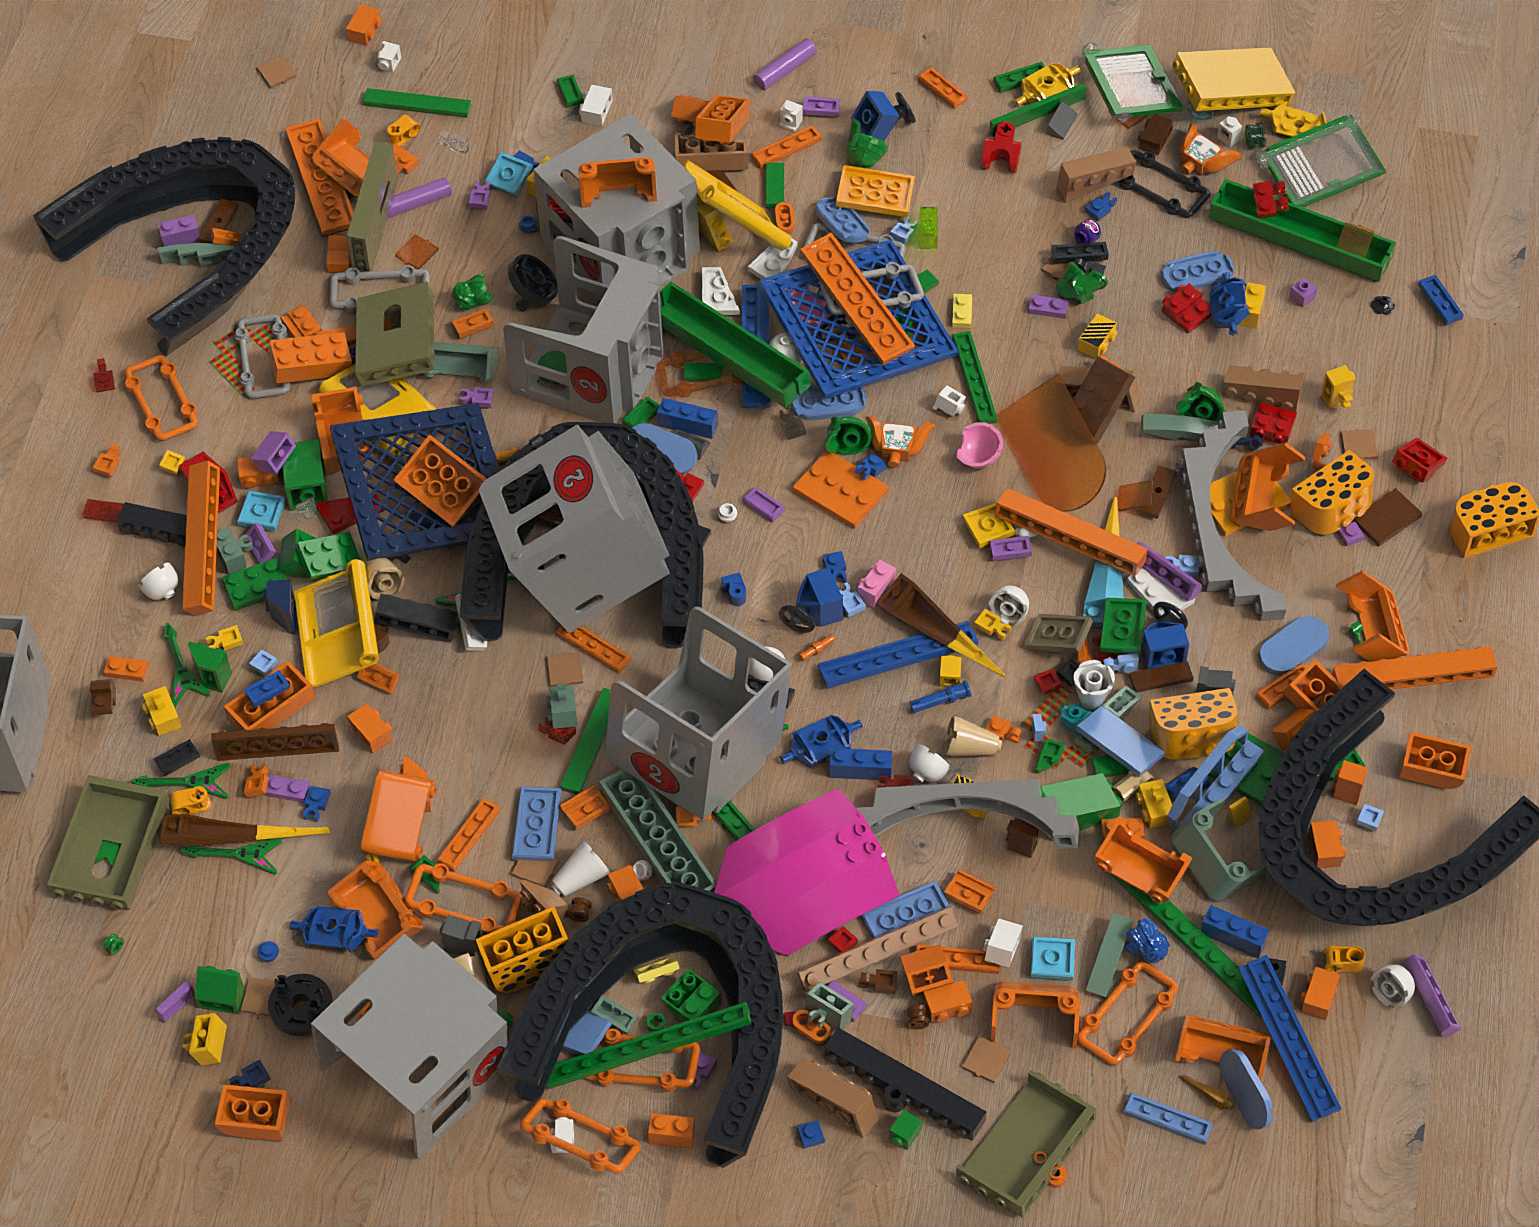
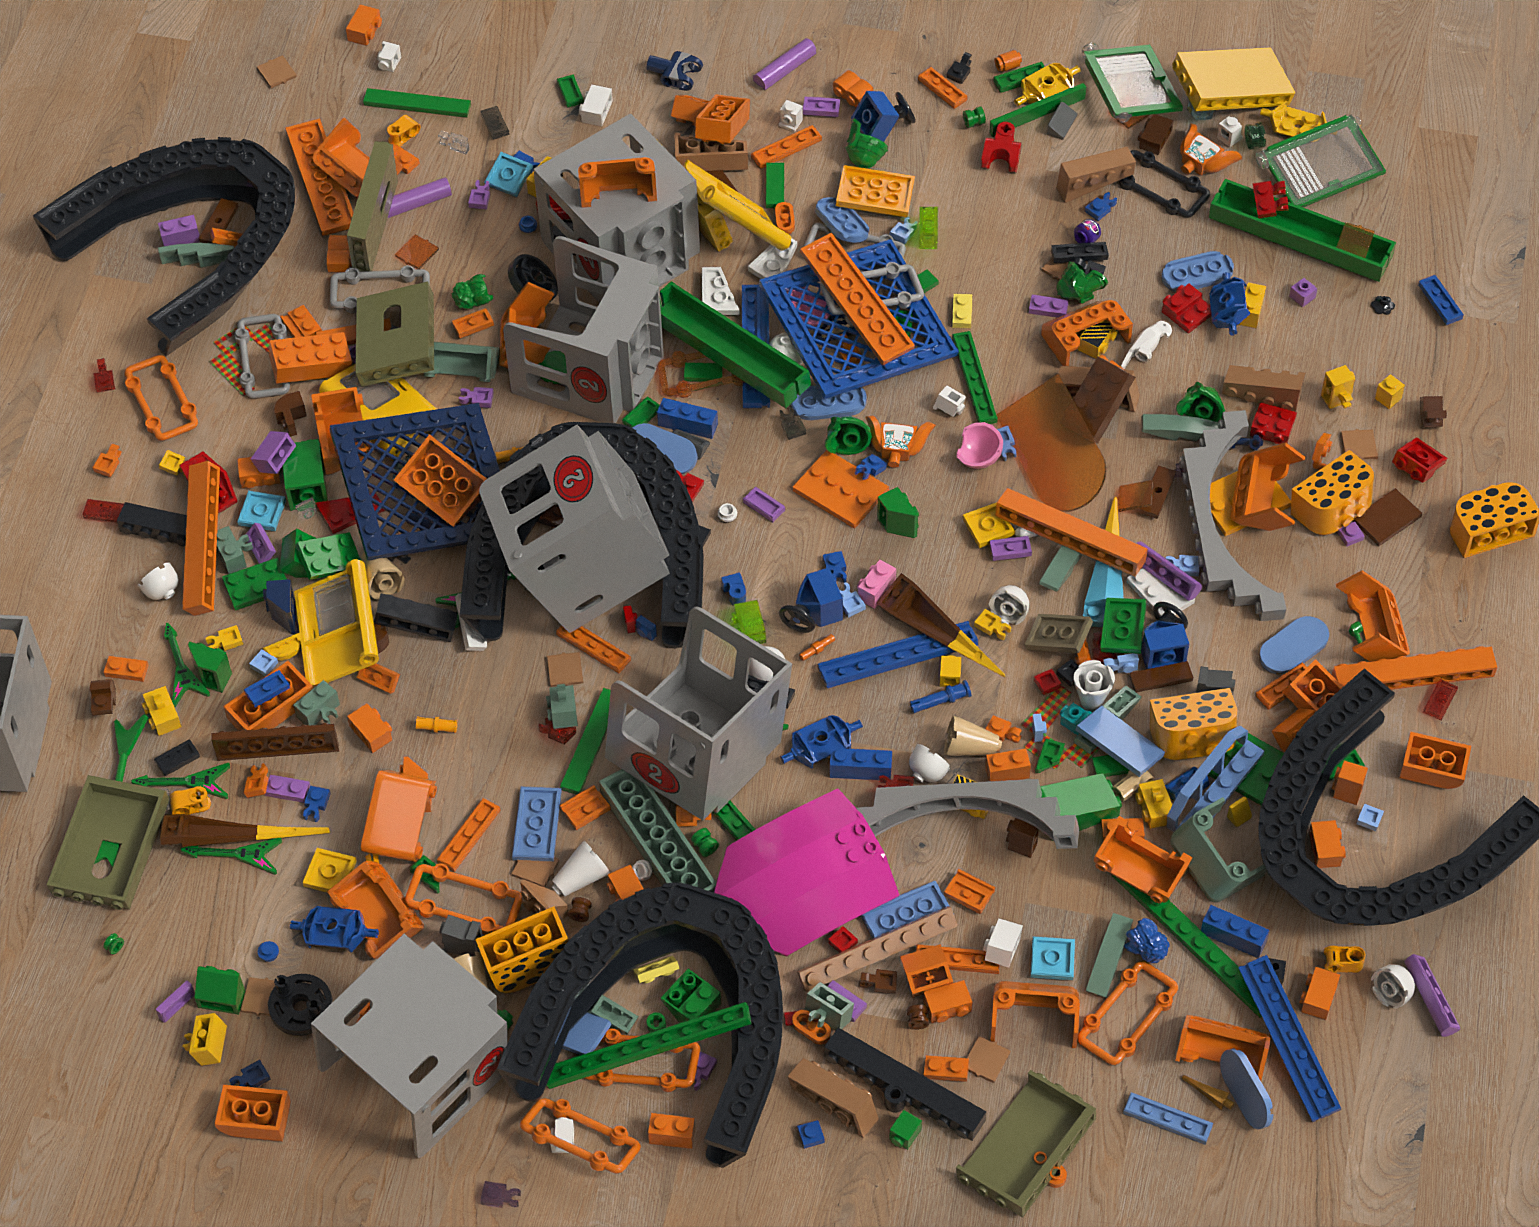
(126, 741): none -> green piece
(285, 648): none -> yellow plate
(289, 409): none -> reddish brown brick
(317, 705): none -> sand green brick
(327, 869): none -> yellow plate
(436, 724): none -> light orange pin
(494, 122): none -> clear smoke plate
(496, 1194): none -> clear purple plate
(526, 310): none -> orange windscreen
(630, 619): none -> red plate
(646, 628): none -> blue plate
(675, 69): none -> dark blue connector
(706, 844): none -> green wheel
(749, 620): none -> clear neon green brick
(851, 88): none -> orange brick
(897, 513): none -> green slope
(946, 1068): none -> orange plate
(959, 71): none -> black plate
(974, 117): none -> green wheel
(1008, 61): none -> orange brick
(1008, 442): none -> medium blue plate
(1008, 765): none -> orange brick
(1060, 568): none -> sand green slope
(1061, 331): none -> orange windscreen
(1147, 342): none -> white animal
(1389, 391): none -> yellow brick
(1432, 411): none -> reddish brown brick
(1440, 699): none -> clear red plate

